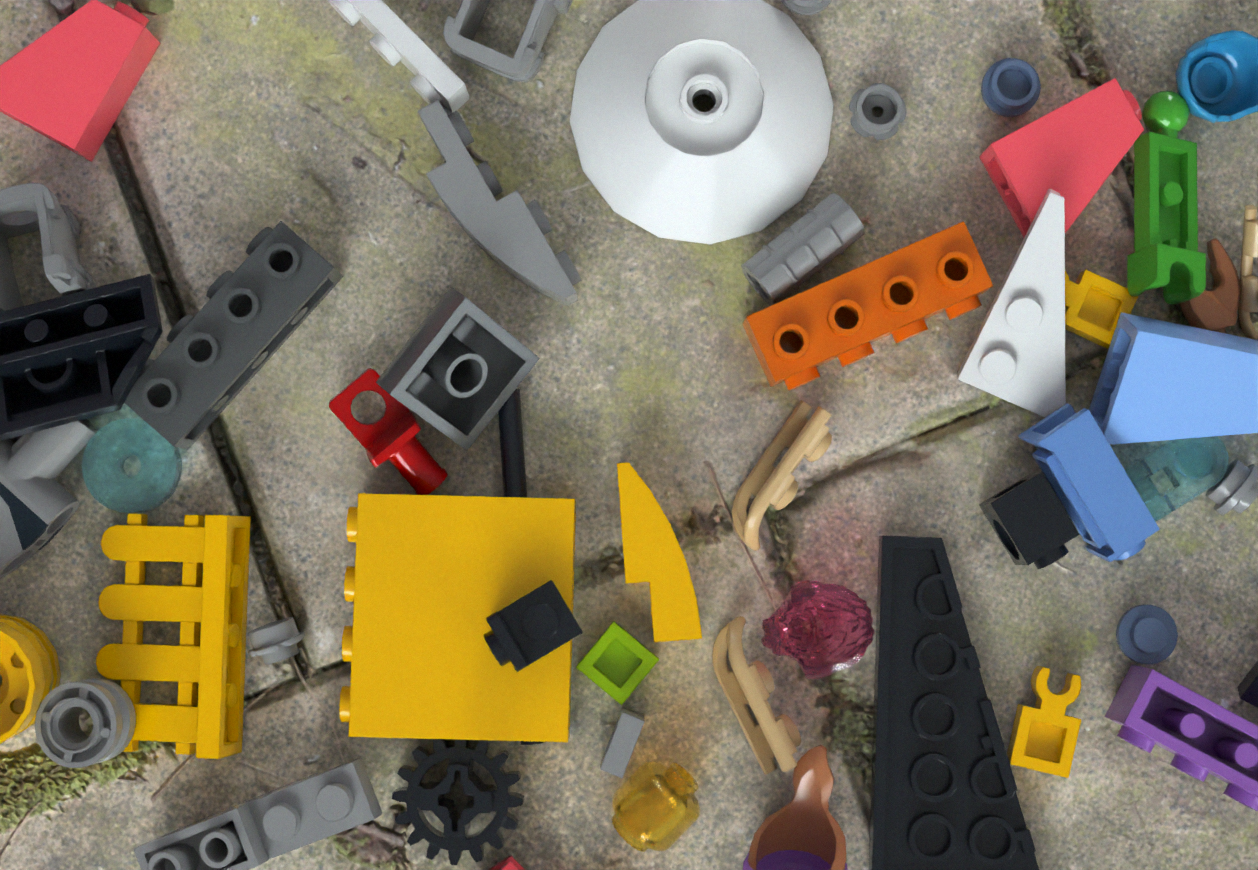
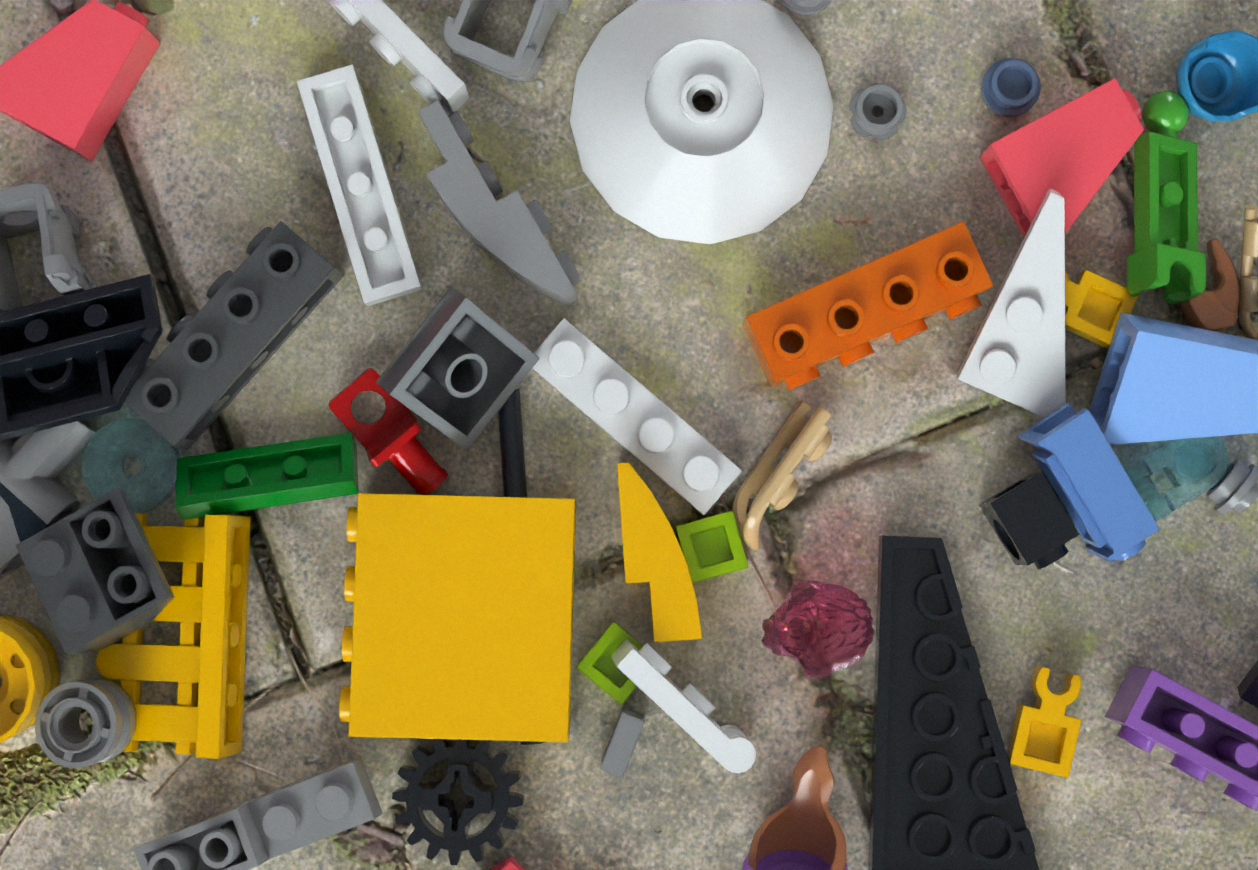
(96, 574): none -> dark grey slope
(266, 476): none -> green plate
(275, 640): light grey plate -> none
(359, 185): none -> white plate
(531, 627): black bracket -> none
(634, 417): none -> white plate
(655, 806): clear yellow head -> none
(686, 706): none -> white plate
(712, 546): none -> lime tile
(753, 685): tan piece -> none
(803, 249): light grey axle -> none
(1146, 634): sand blue plate -> none

